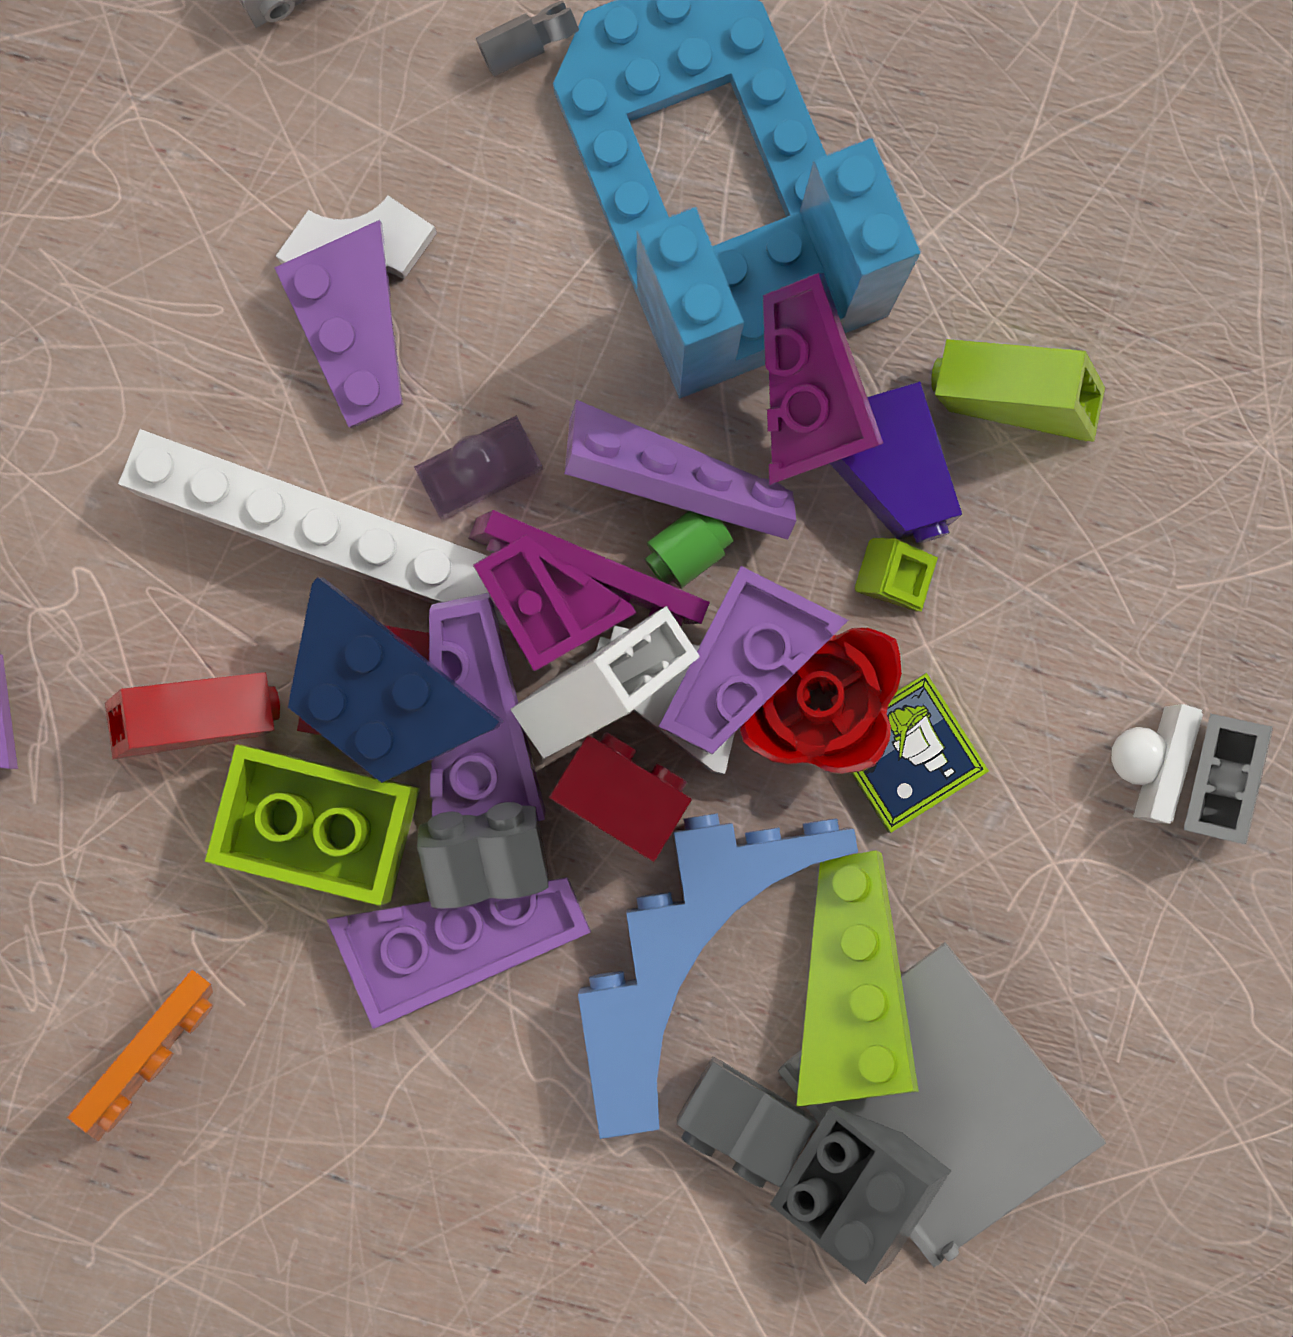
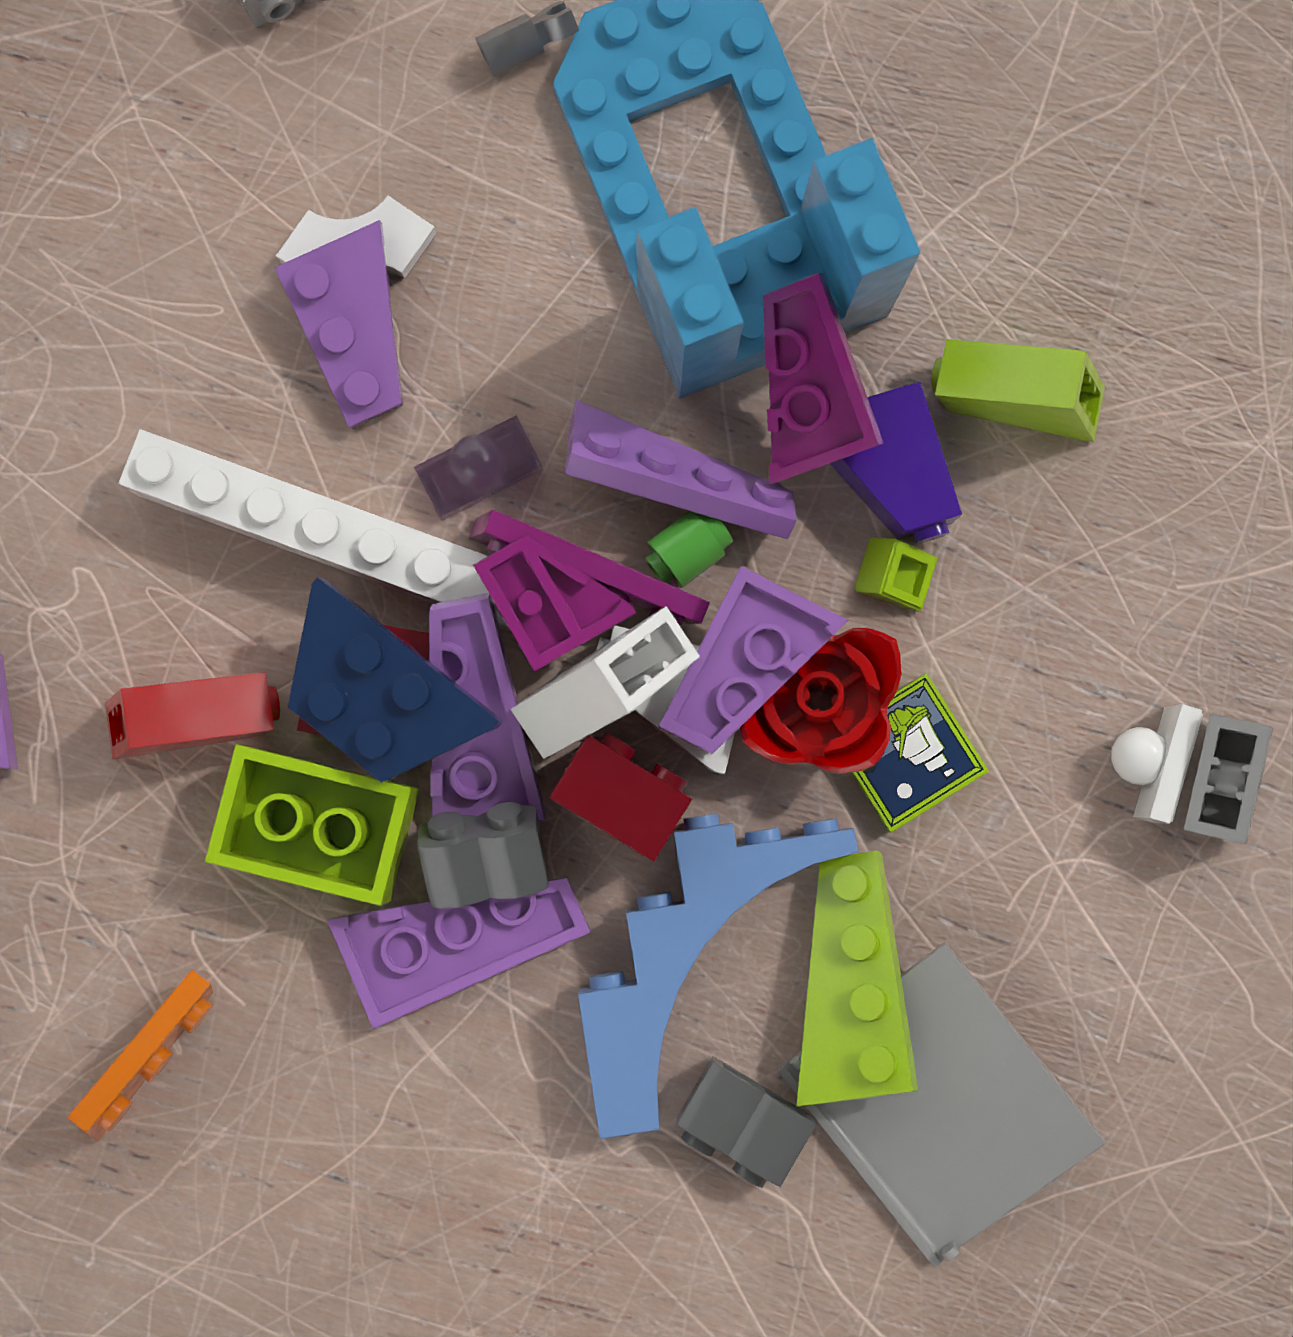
(859, 1191): dark grey slope -> none

